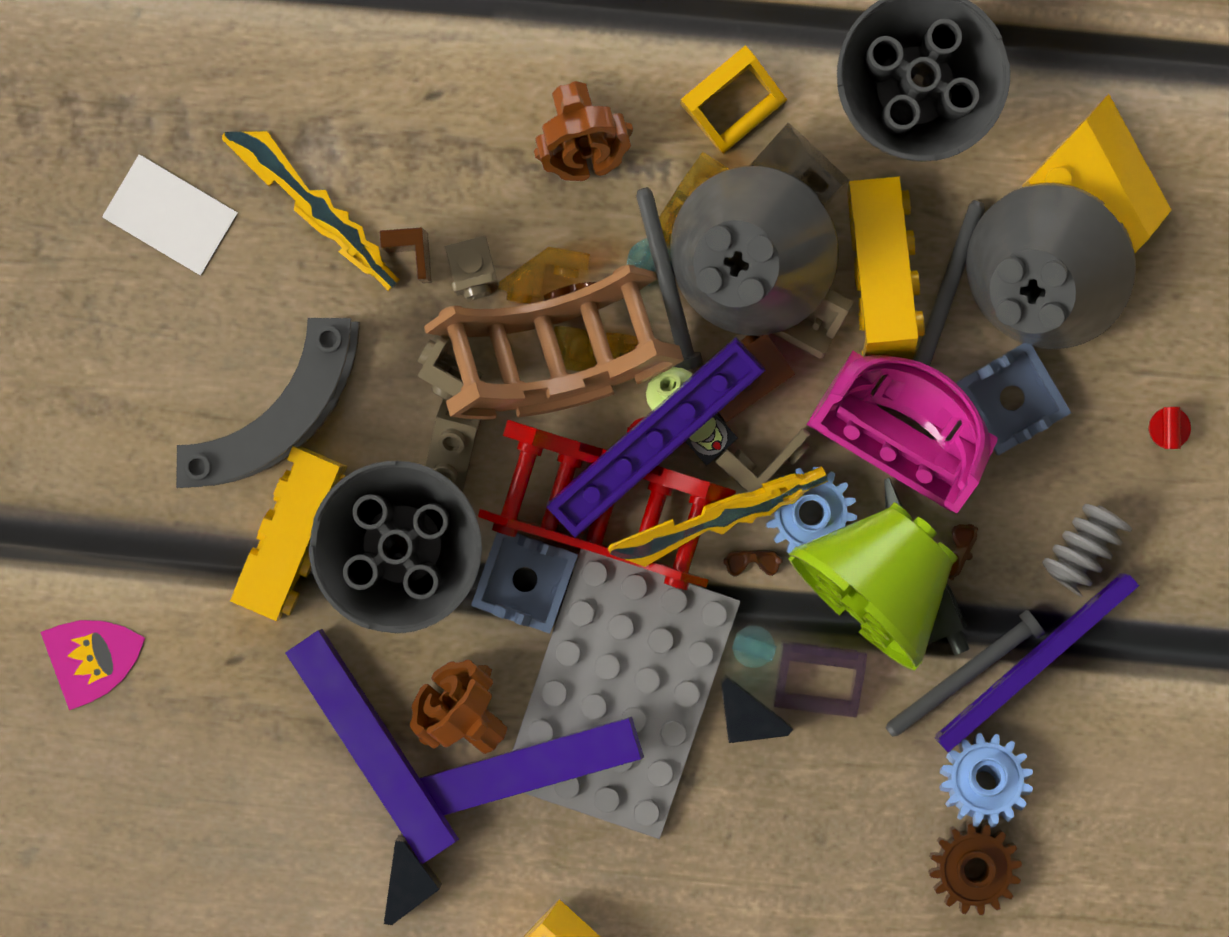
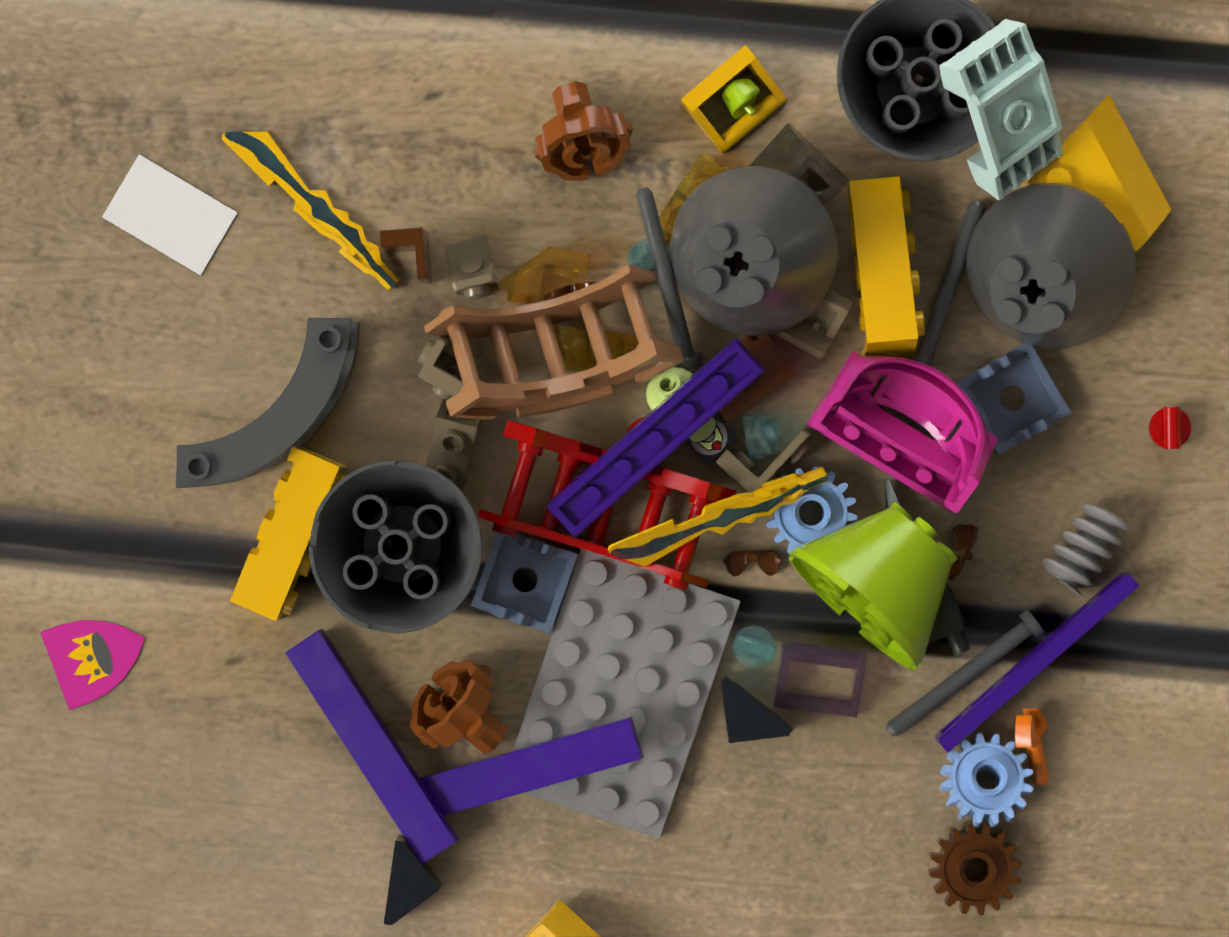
(740, 97): none -> lime piece
(761, 435): none -> clear light blue plate
(1008, 105): none -> light aqua plate
(1028, 734): none -> orange bar

